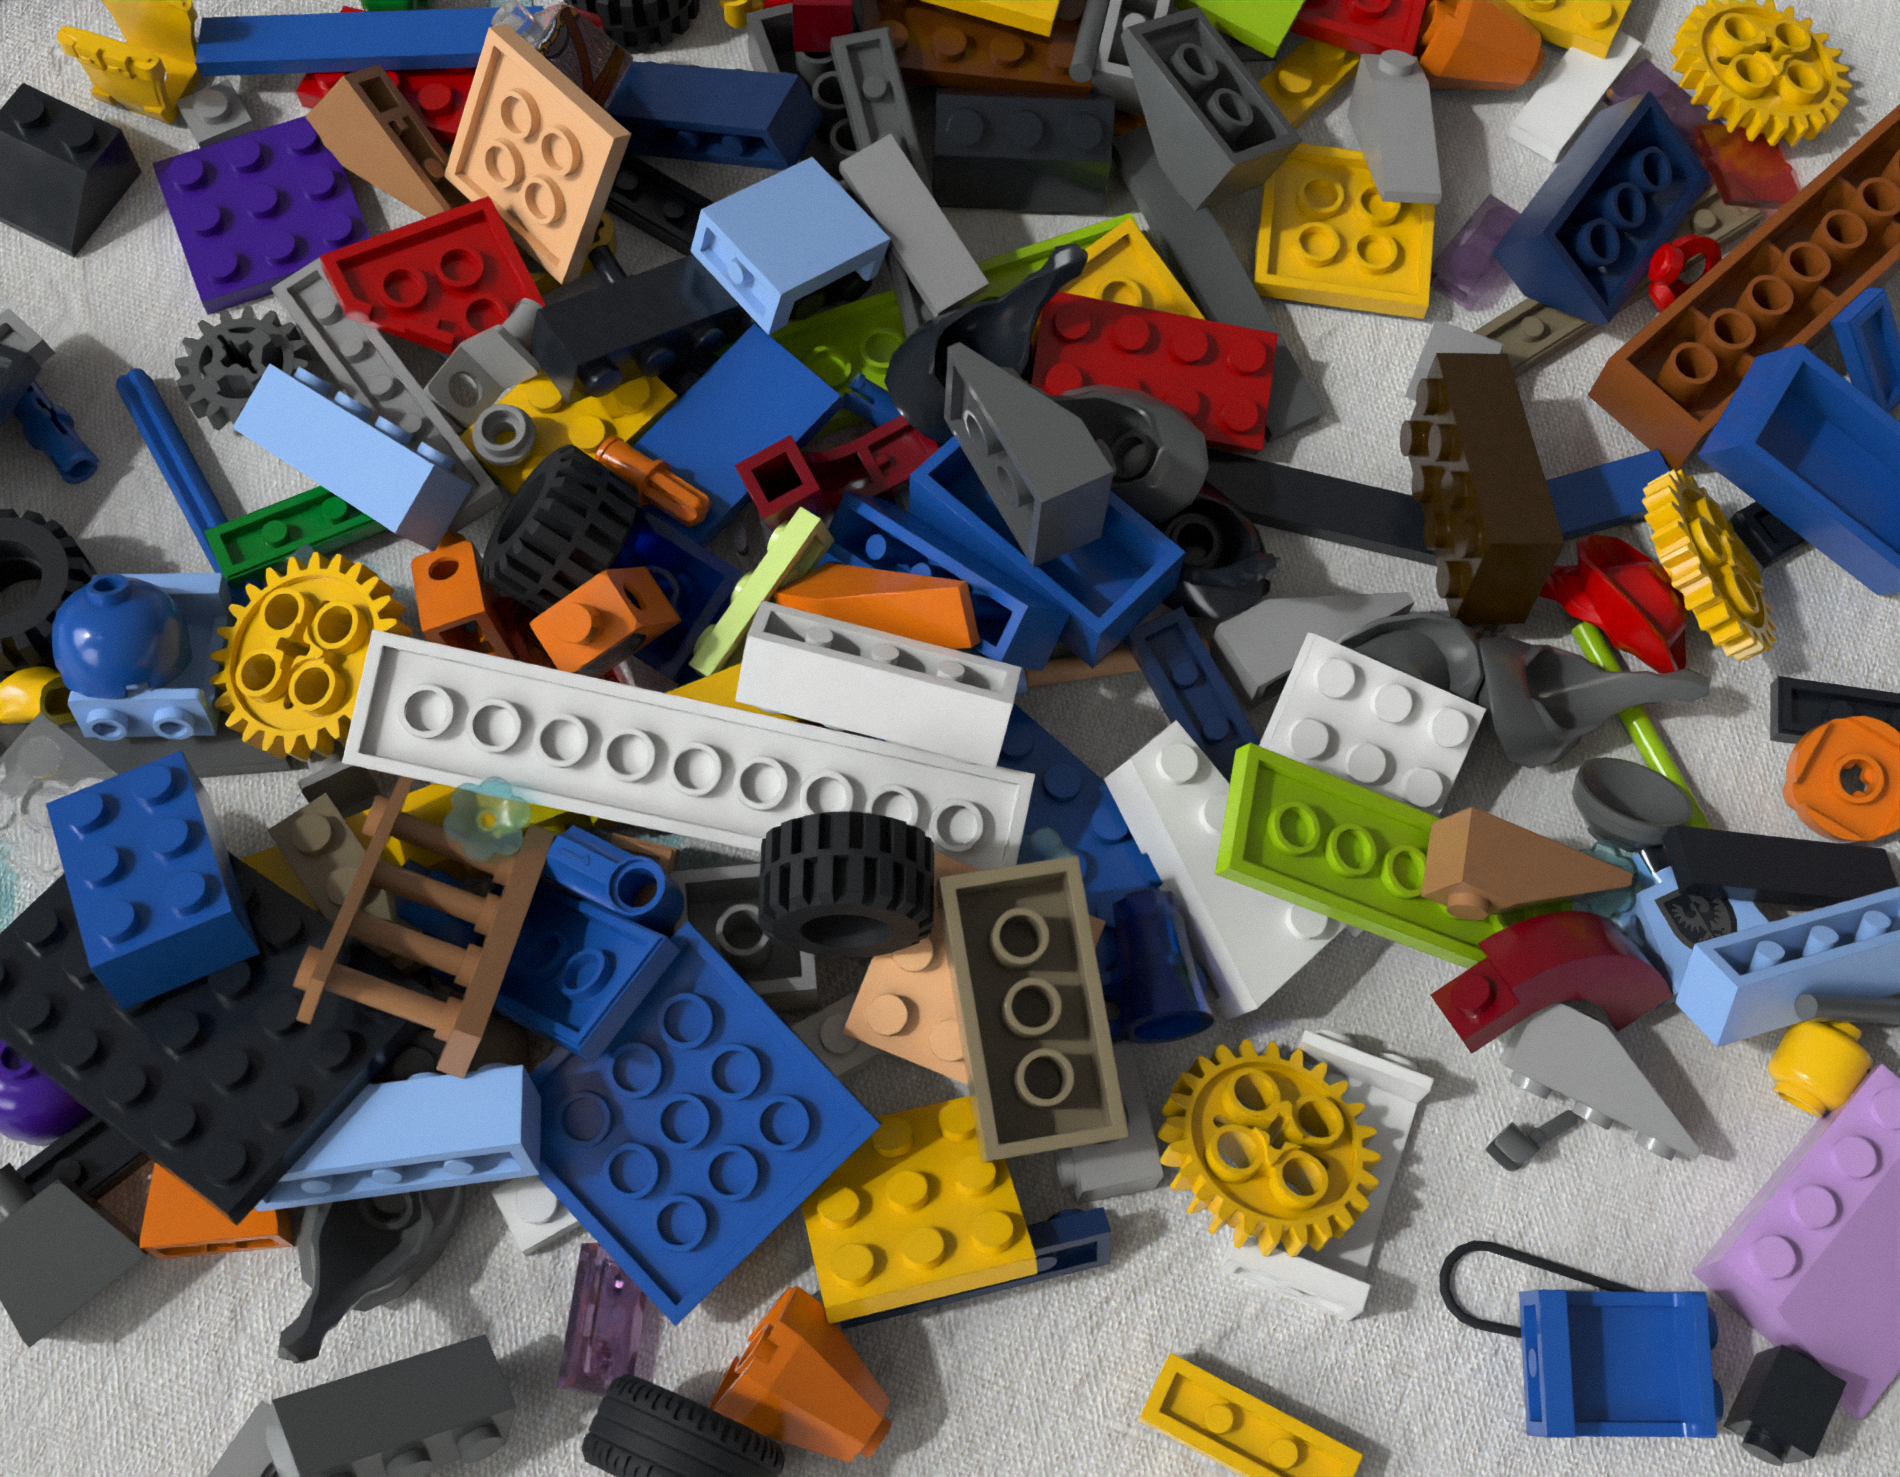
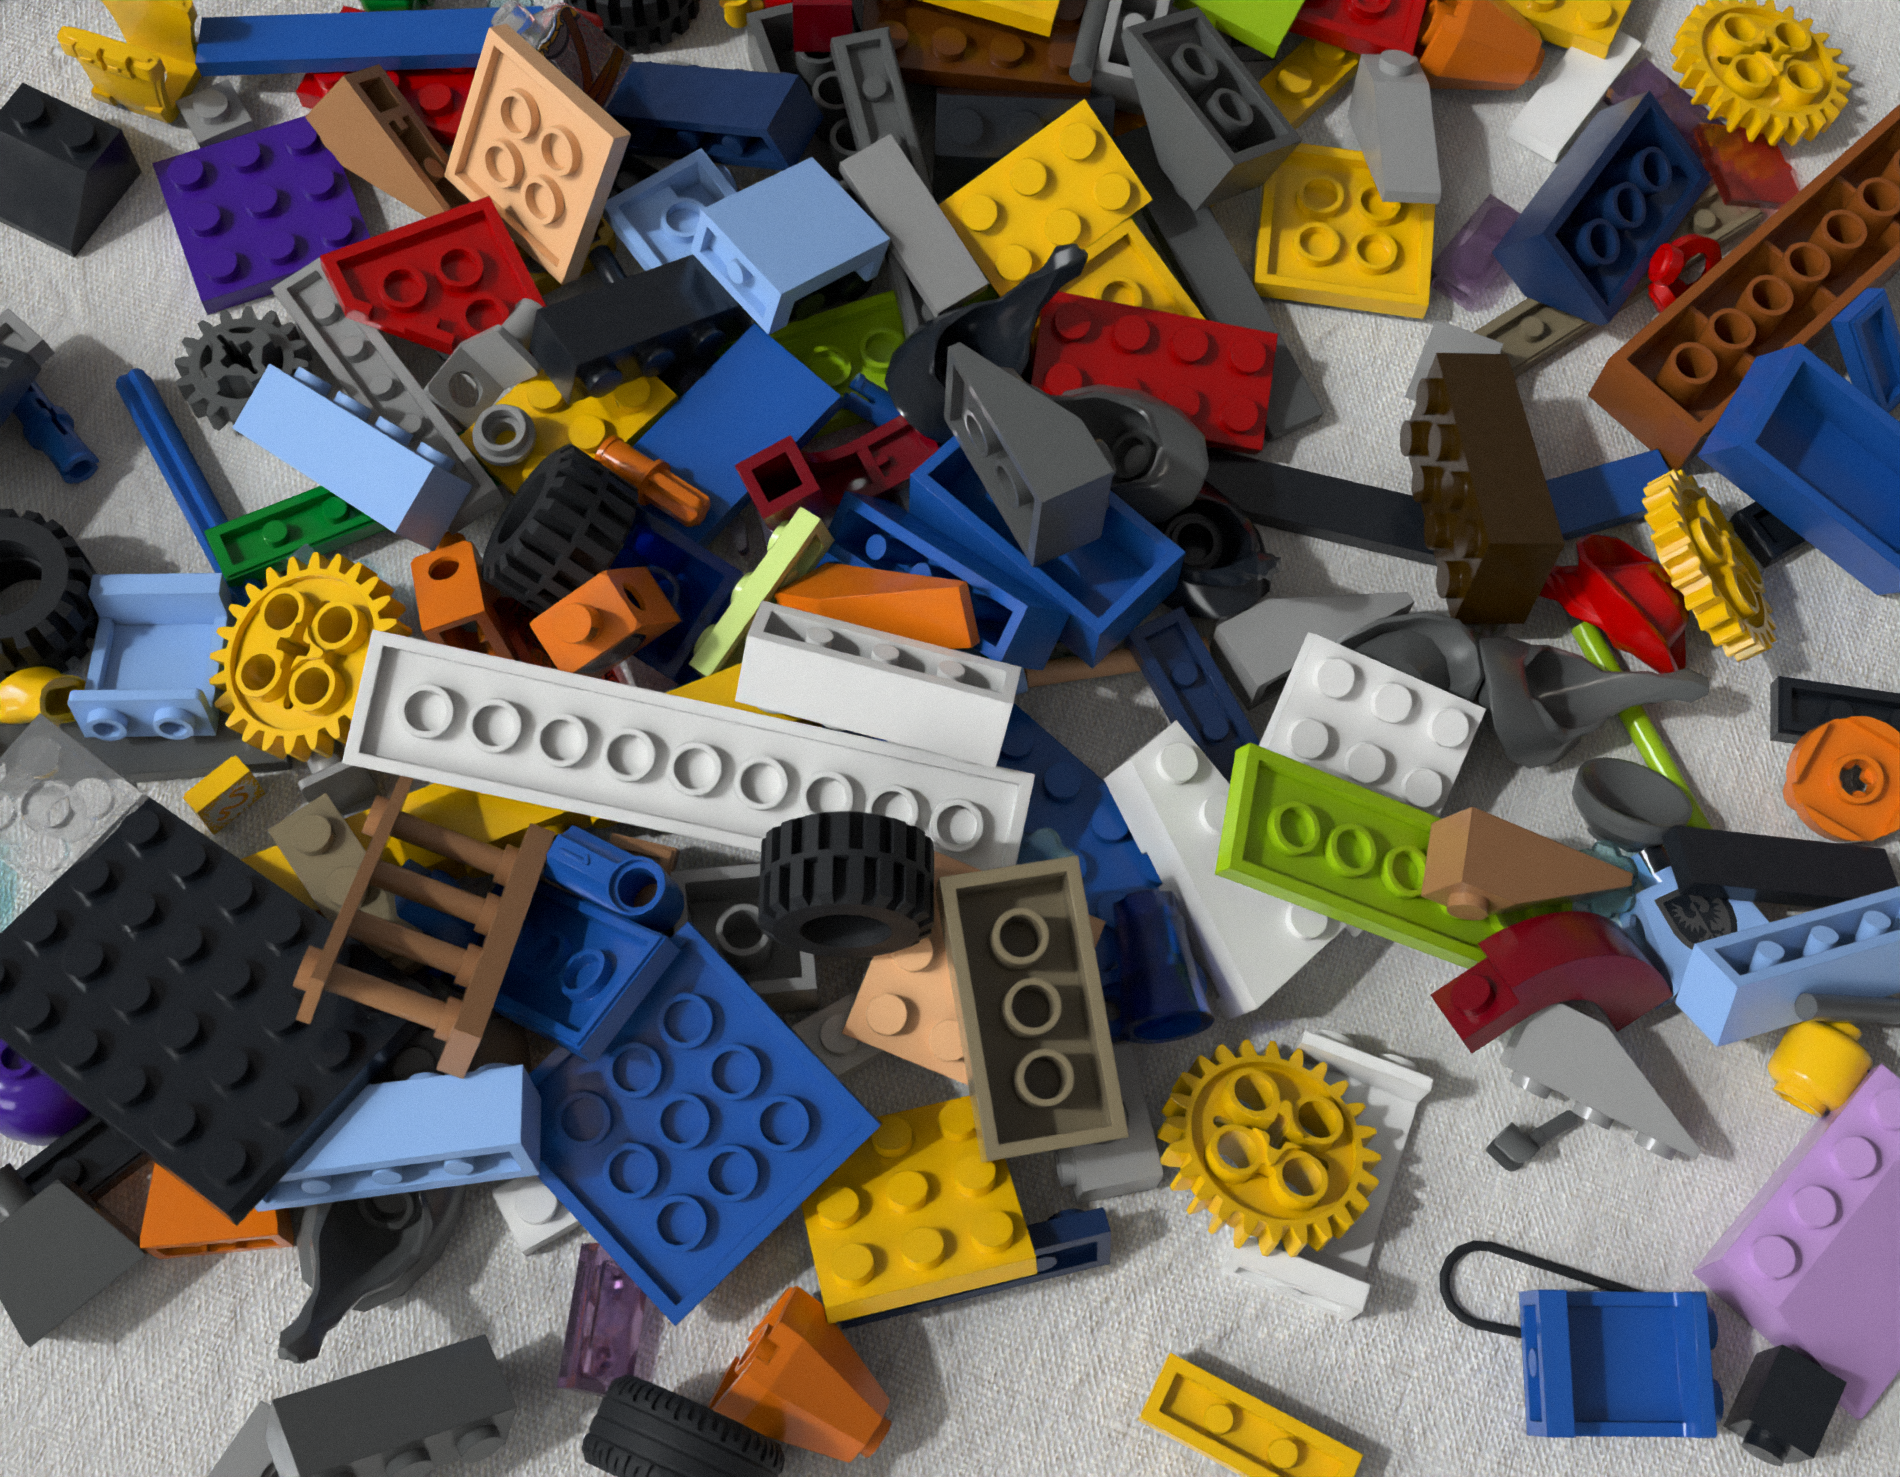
(119, 636): blue cylinder -> none
(151, 880): blue brick -> none
(224, 794): none -> yellow tile
(470, 807): clear light blue plant -> none
(662, 211): none -> light blue plate
(1045, 194): none -> yellow plate

